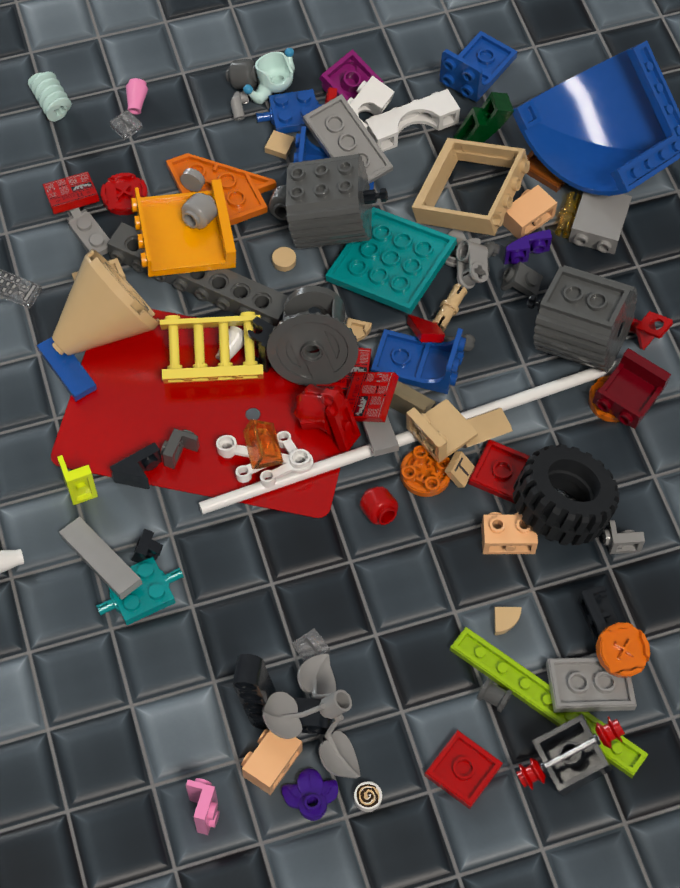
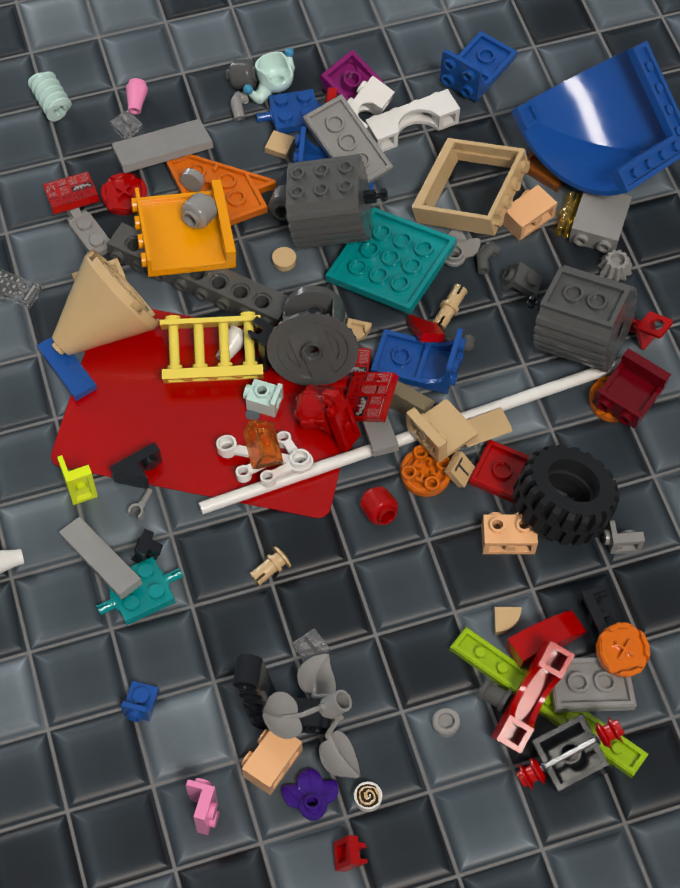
(140, 505): none -> light grey hand
(140, 702): none -> blue bracket
(162, 145): none -> light grey tile
(173, 448): dark grey bracket -> none
(263, 397): none -> light aqua brick
(270, 566): none -> tan pin
(347, 853): none -> red tile
(445, 722): none -> light grey tile
(463, 769): red tile -> none
(473, 262): light grey piece -> none
(487, 120): dark green slope -> none
(520, 716): none -> arch
(533, 243): dark purple slope -> none
(559, 628): none -> red slope
(615, 265): none -> light grey piece

